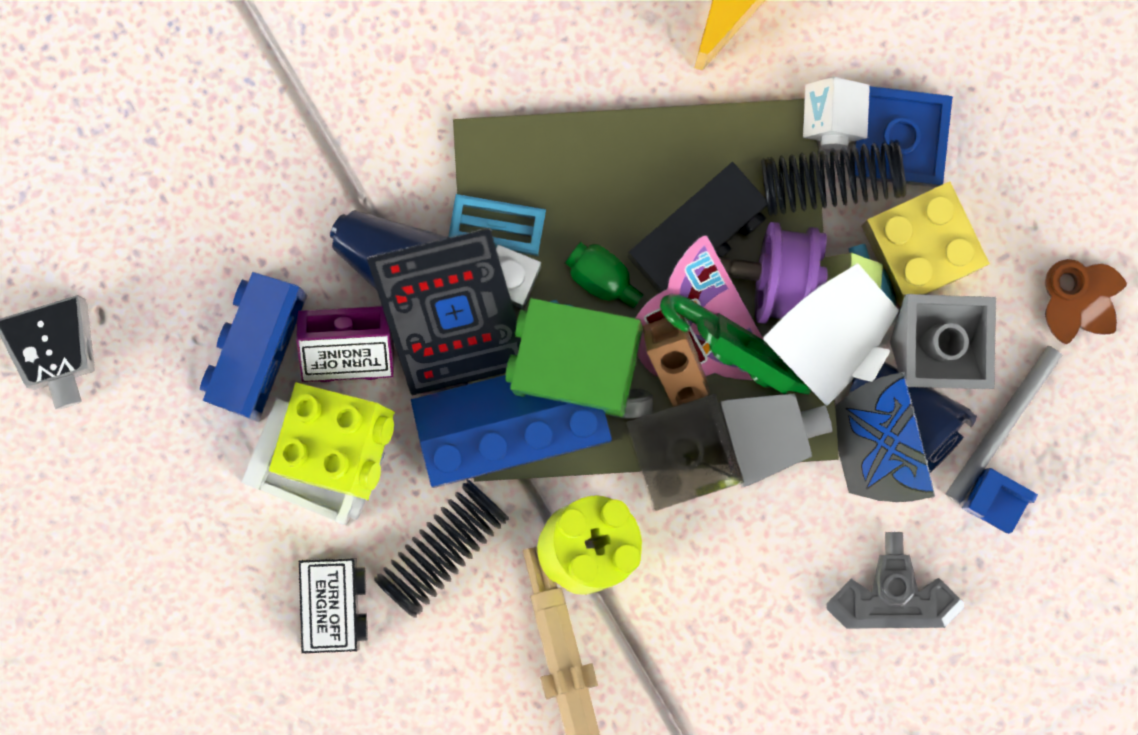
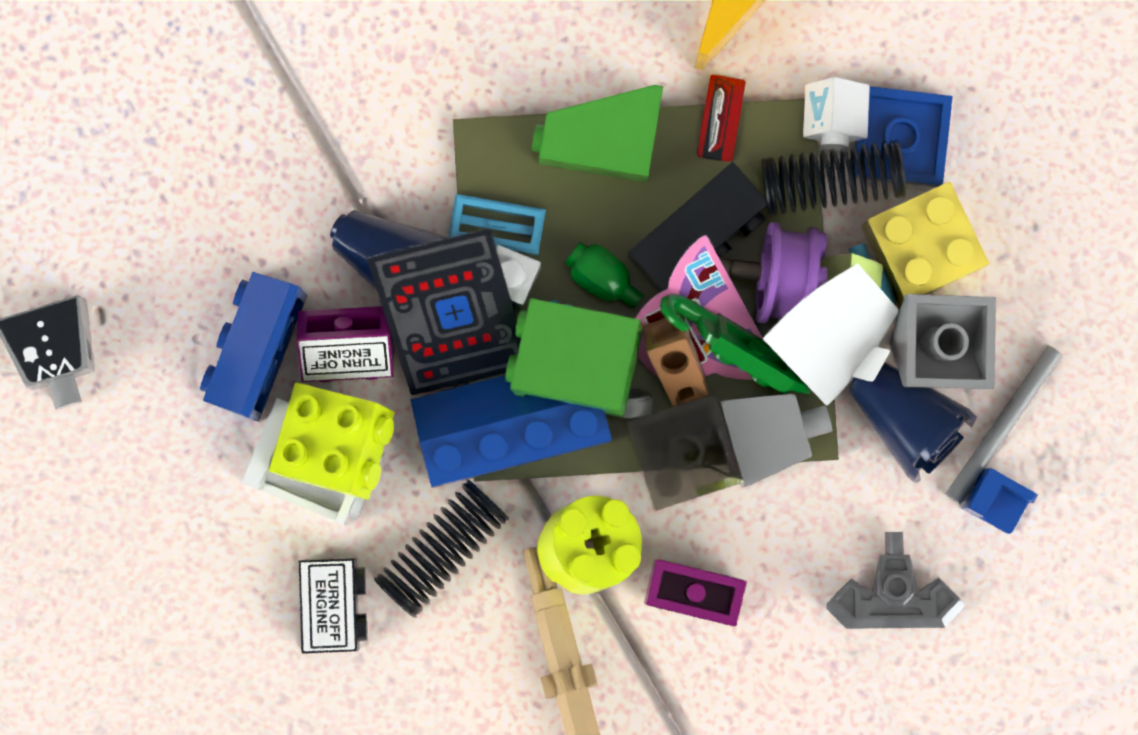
(603, 135): none -> bright green slope
(695, 592): none -> magenta brick
(721, 118): none -> sticker
(882, 443): sticker -> none
(1087, 304): dark orange plate -> none

